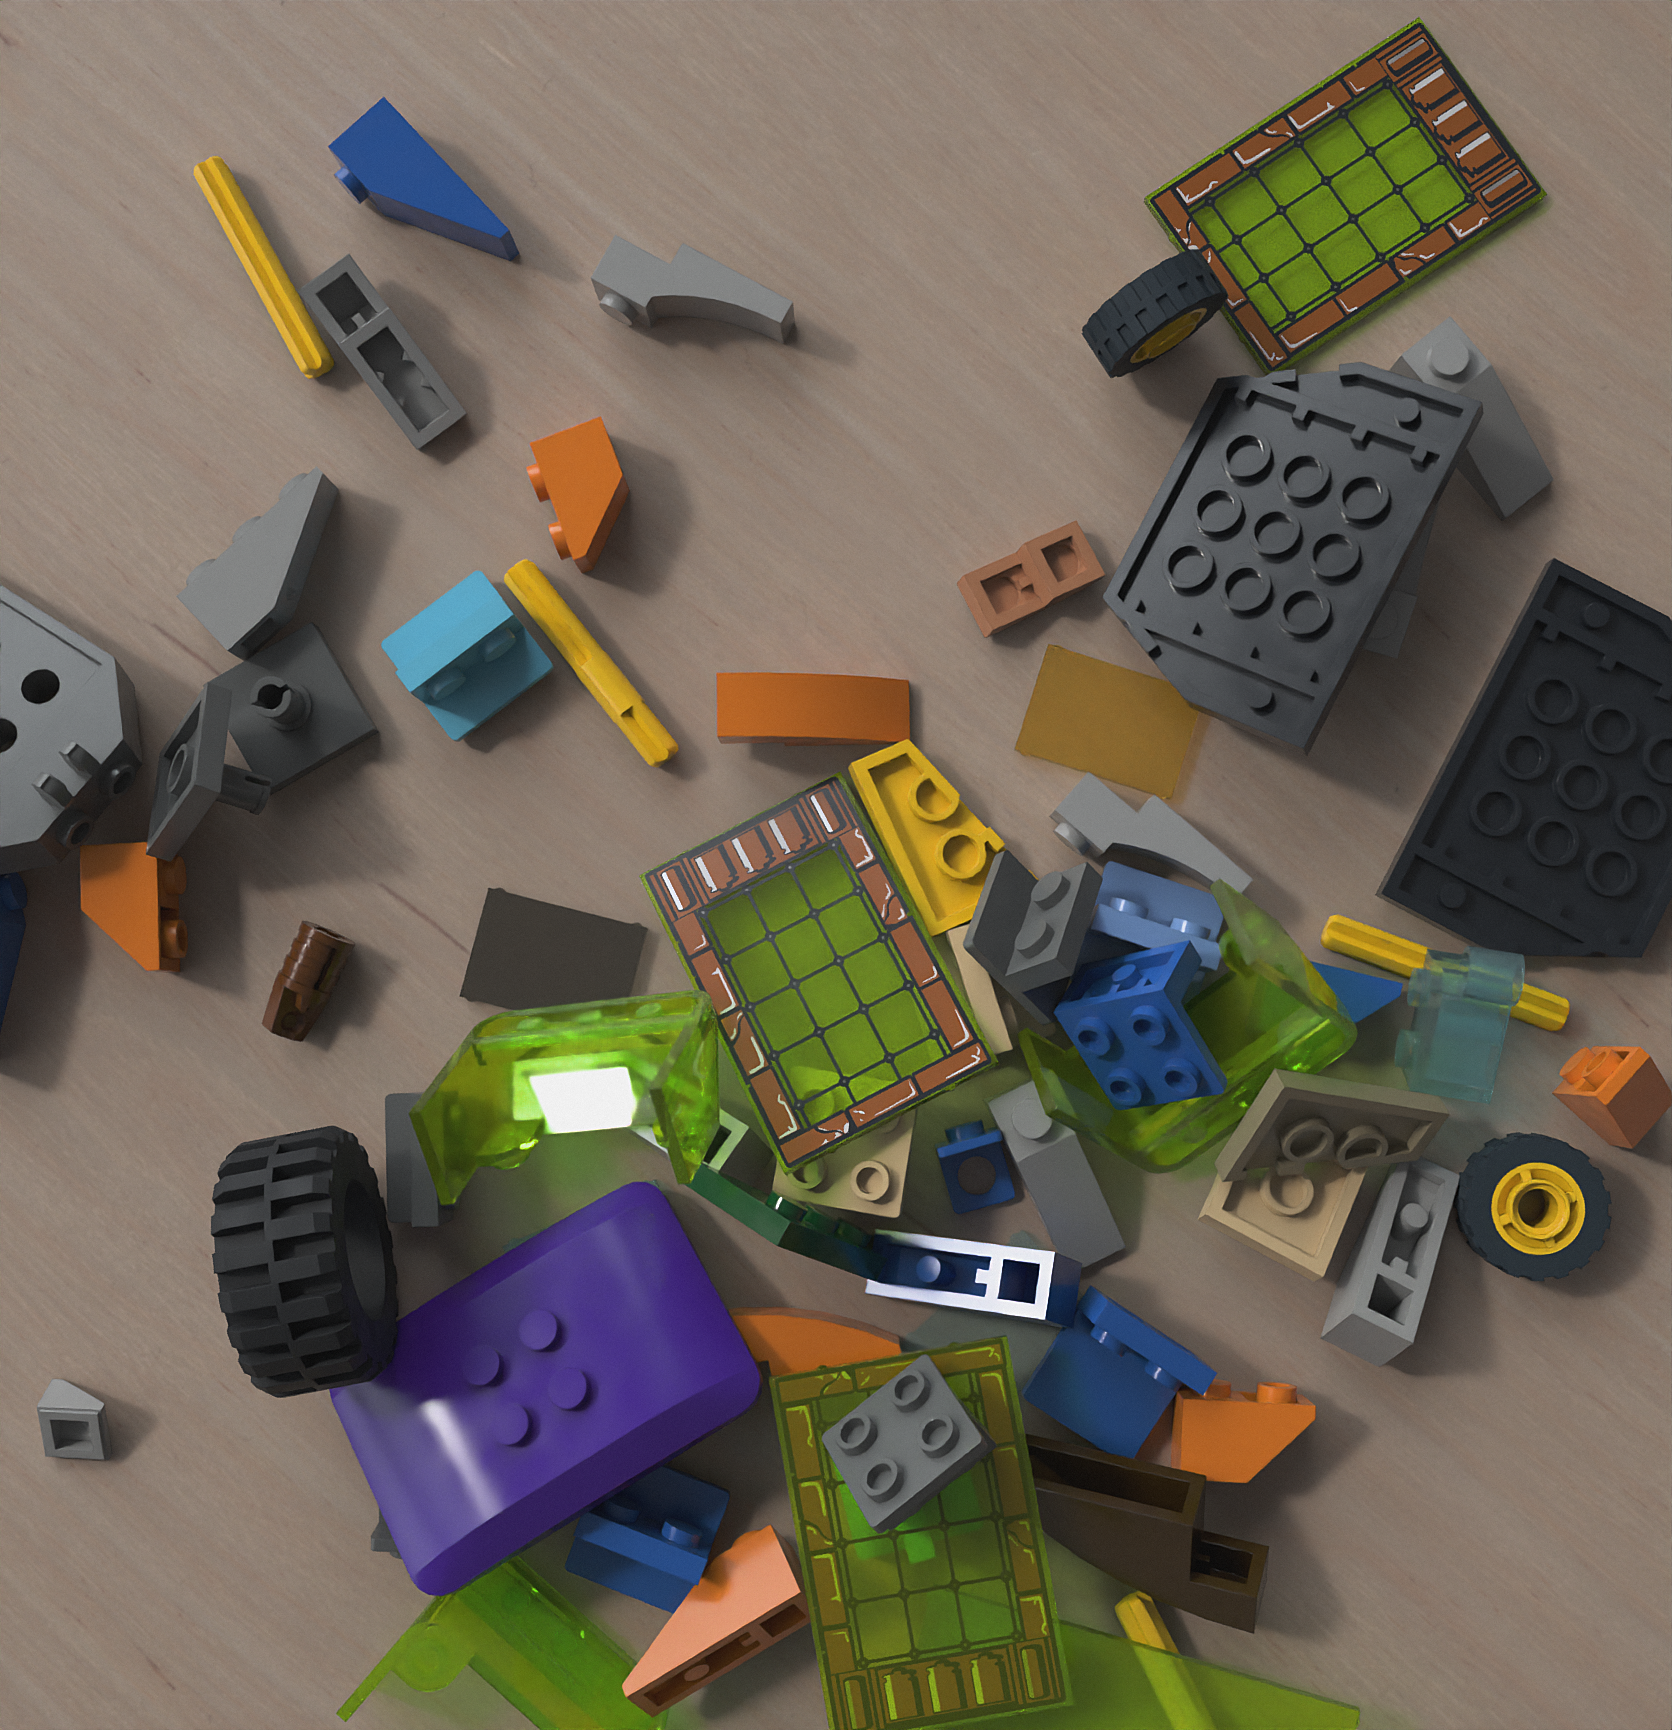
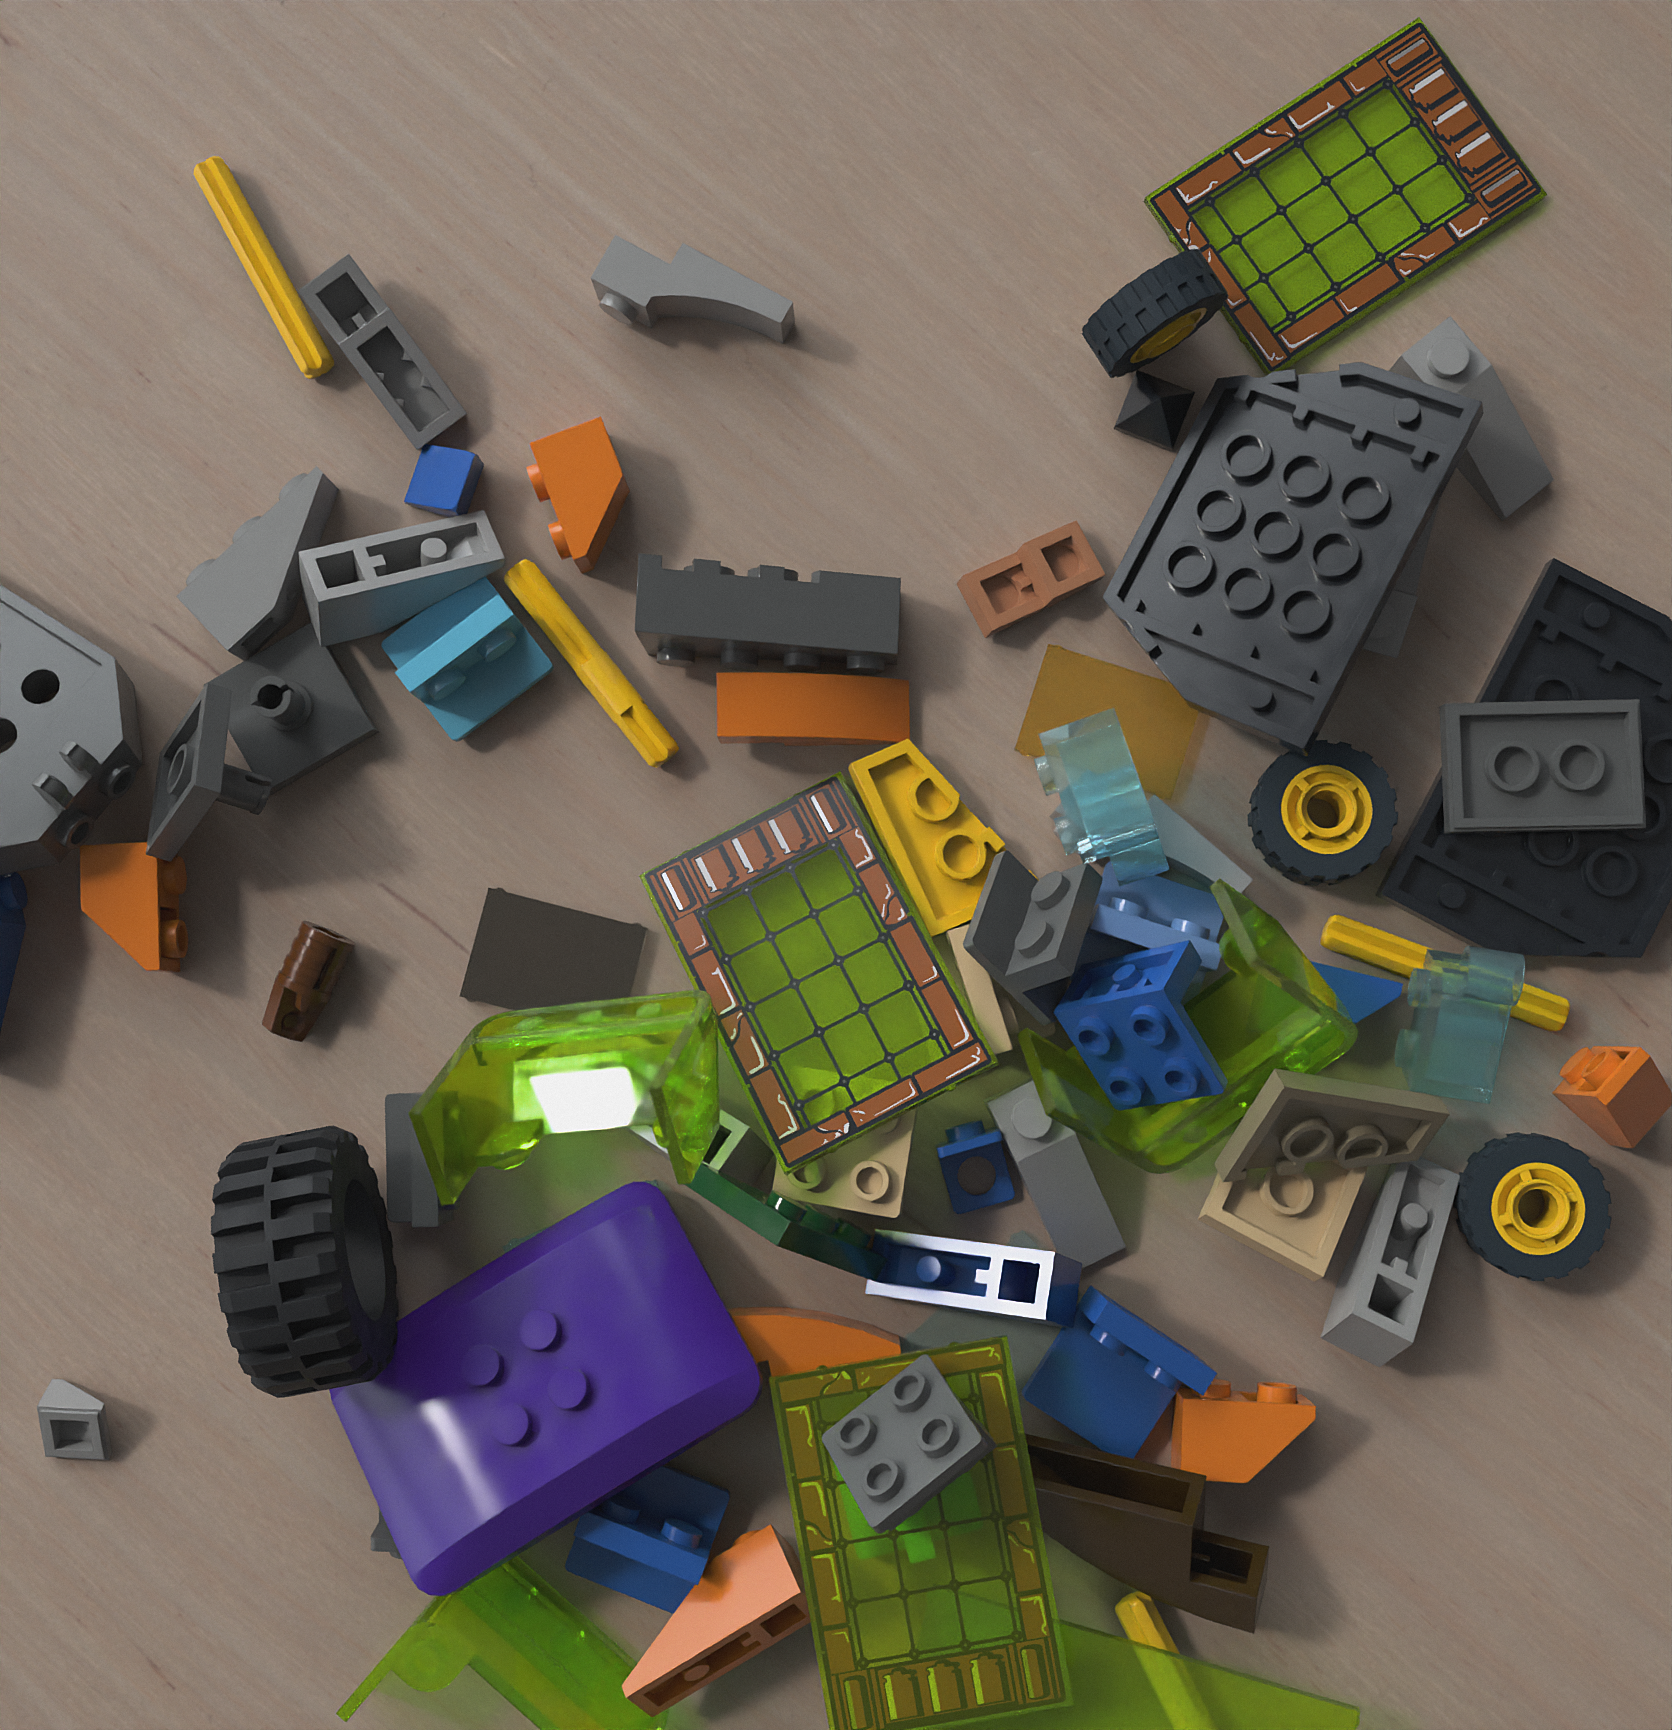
(392, 575): none -> light grey slope
(411, 183): blue slope -> none
(444, 480): none -> blue slope
(766, 616): none -> dark grey wedge
(1101, 797): none -> clear light blue hinge
(1154, 410): none -> black slope
(1355, 791): none -> black wheel
(1542, 766): none -> dark grey tile

